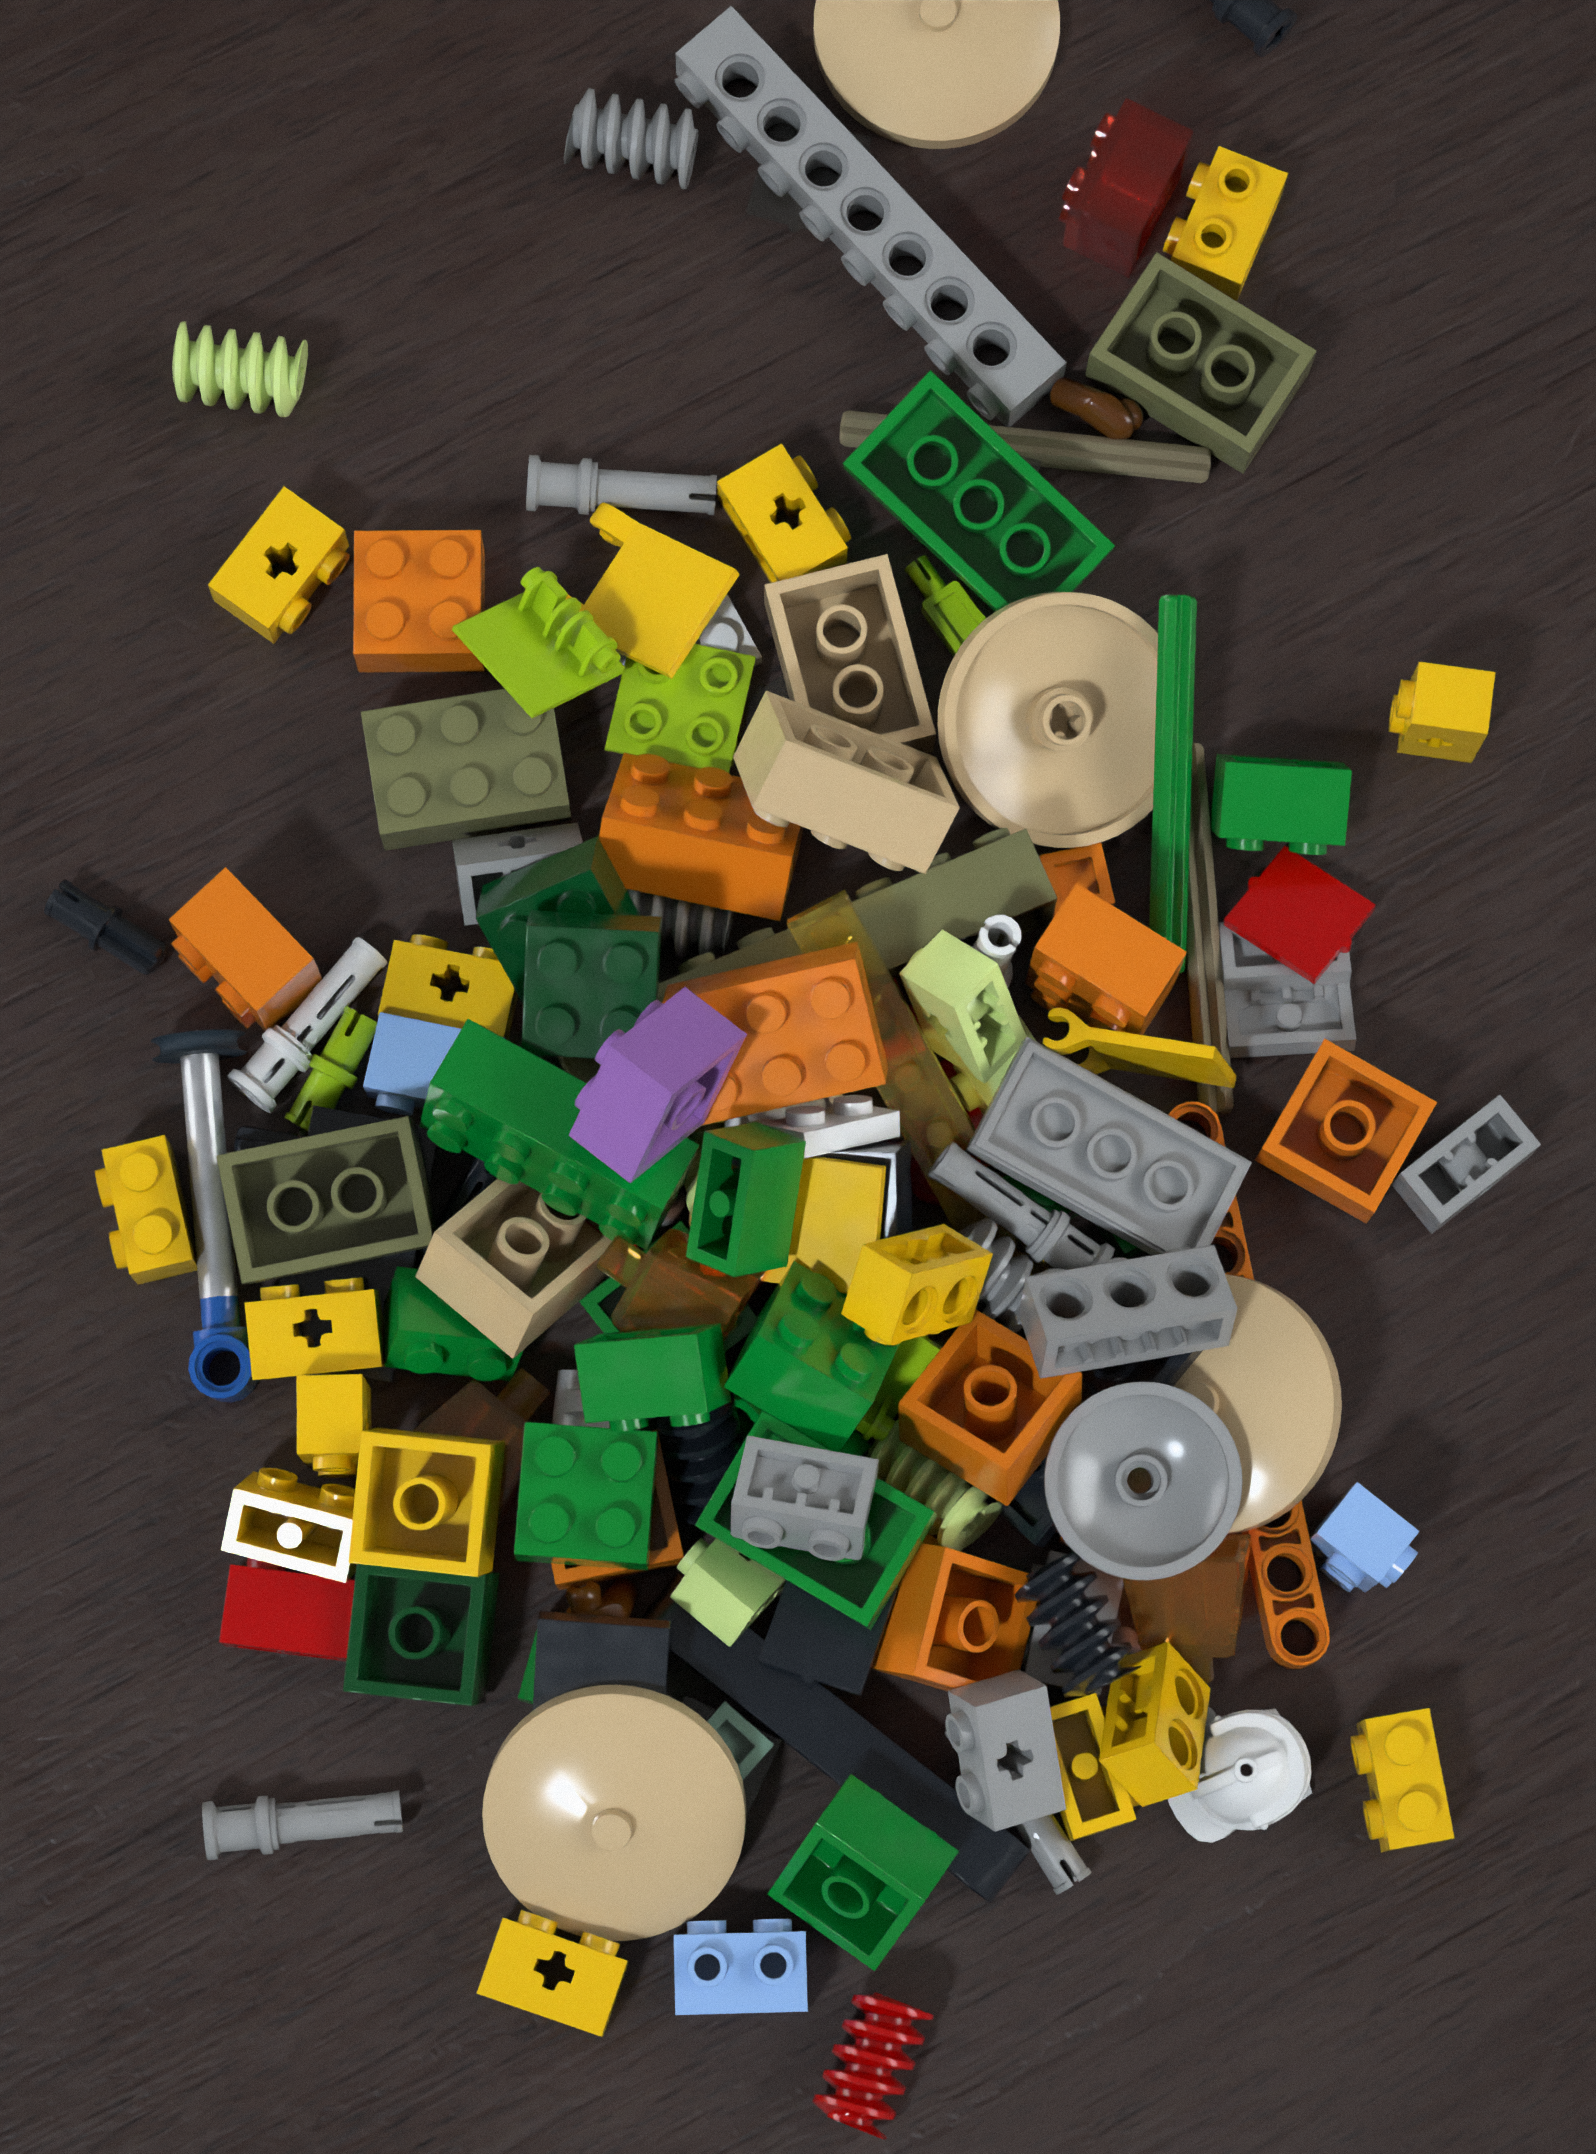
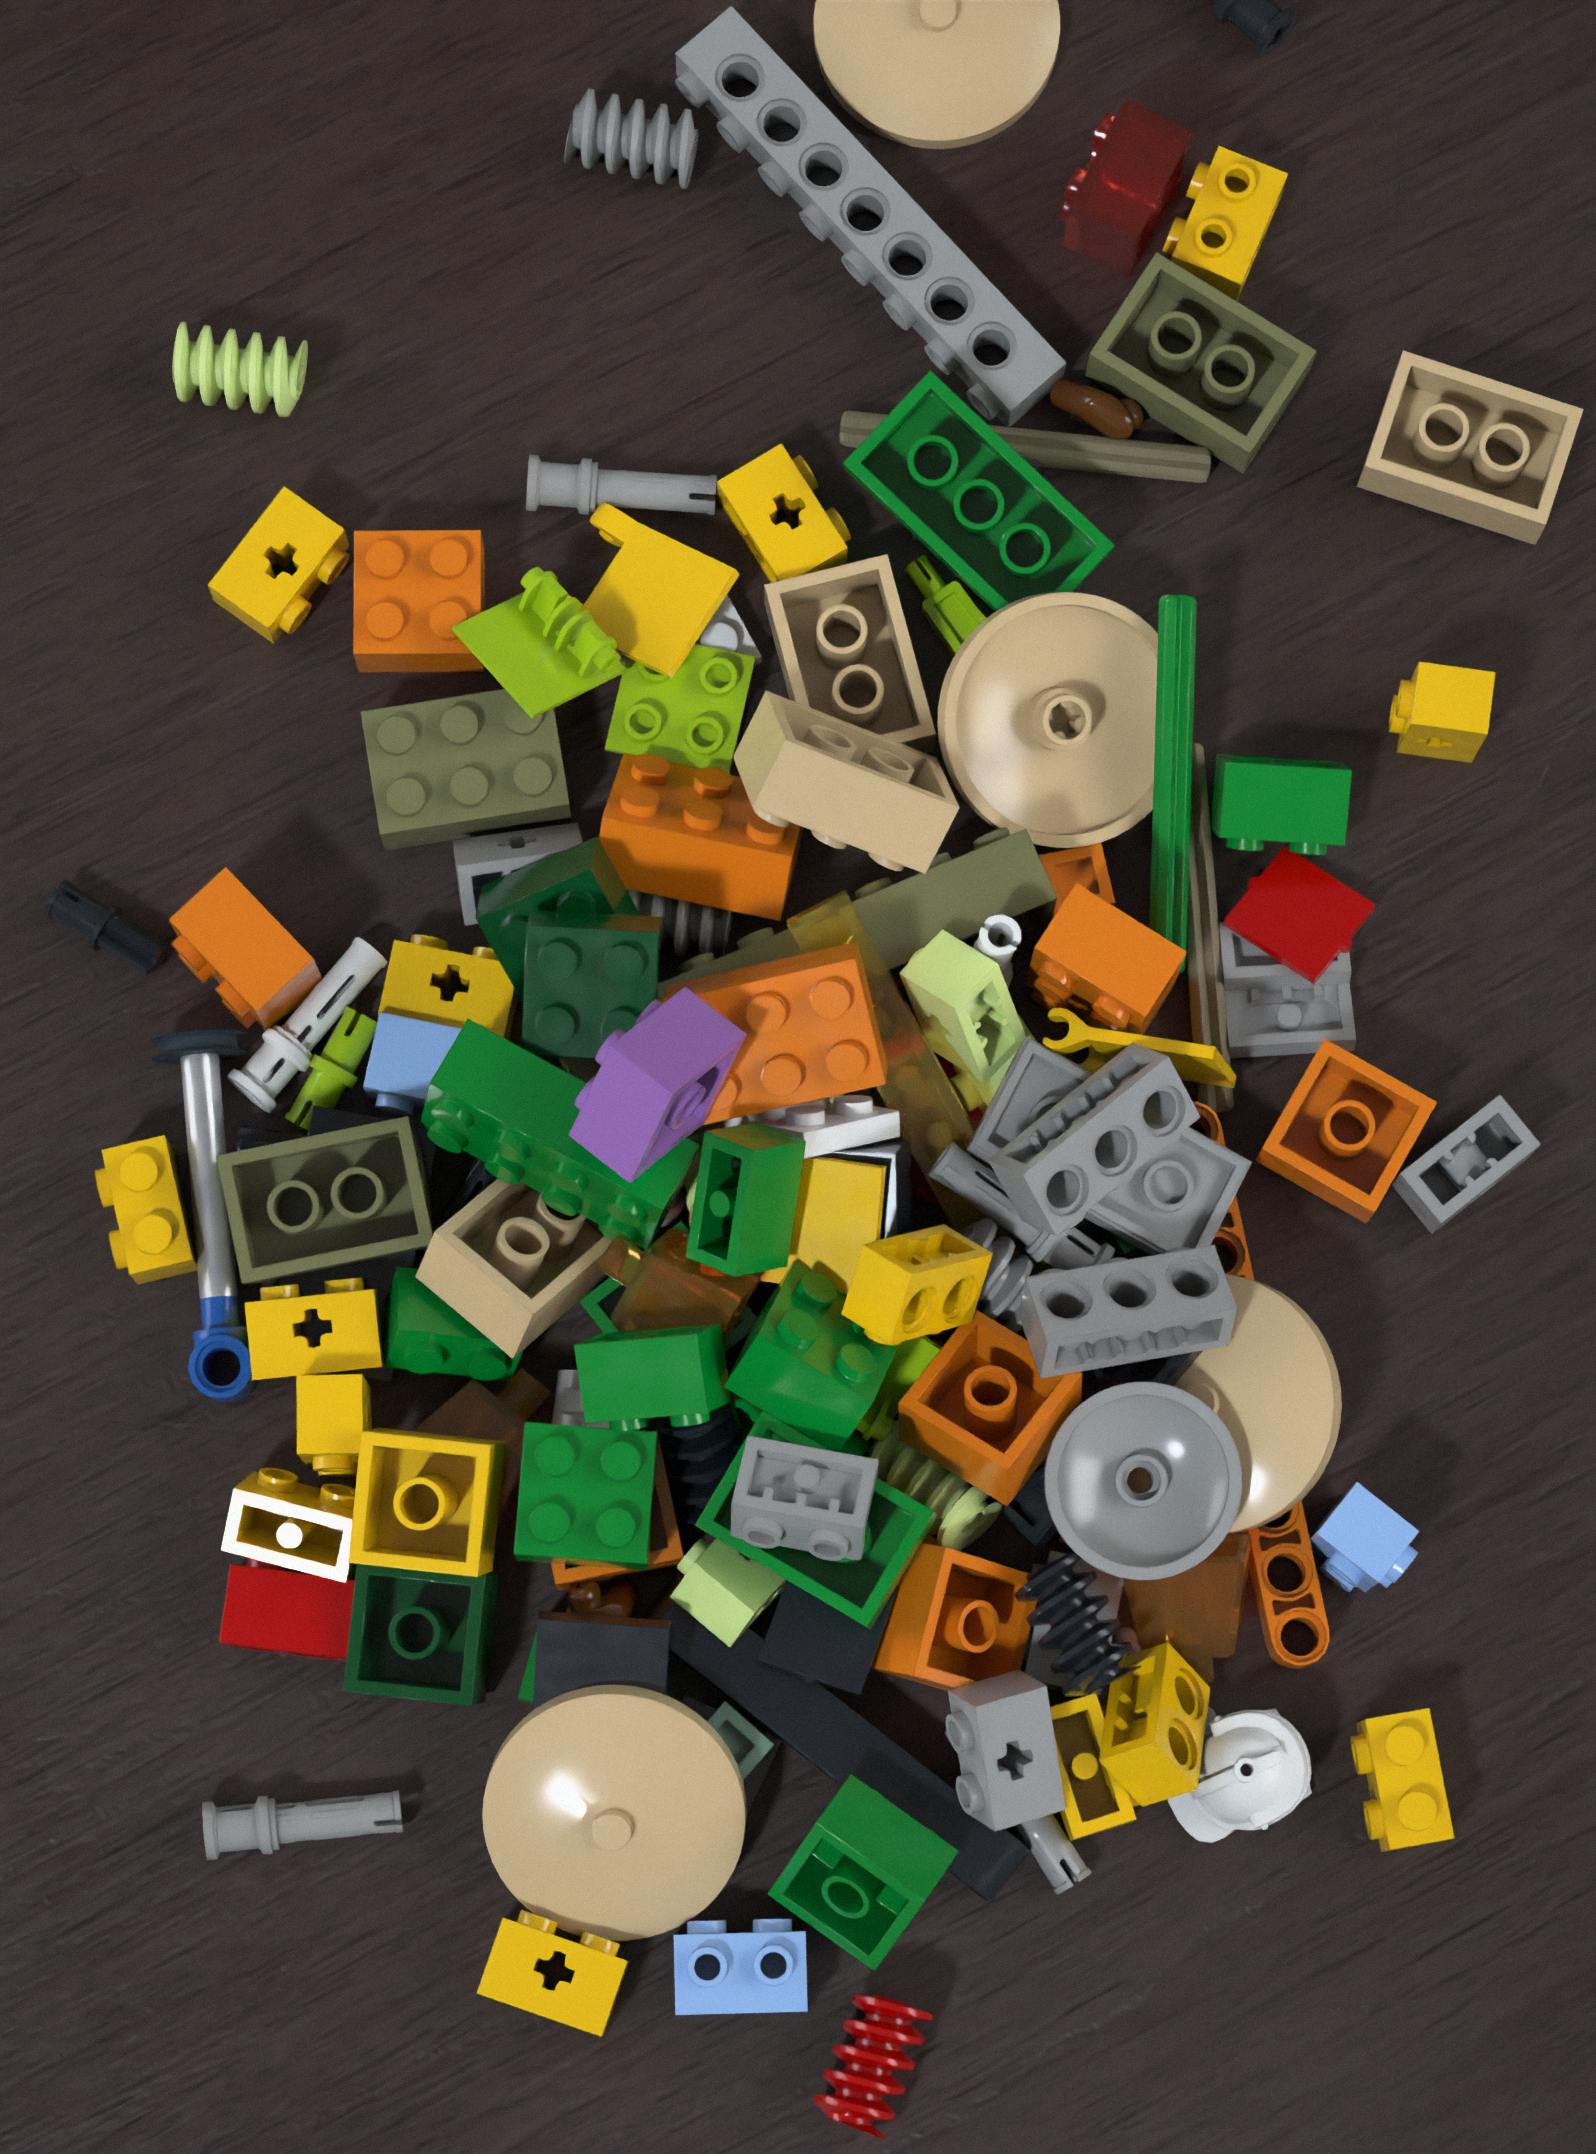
(1065, 1139): none -> light grey brick
(1470, 447): none -> tan brick

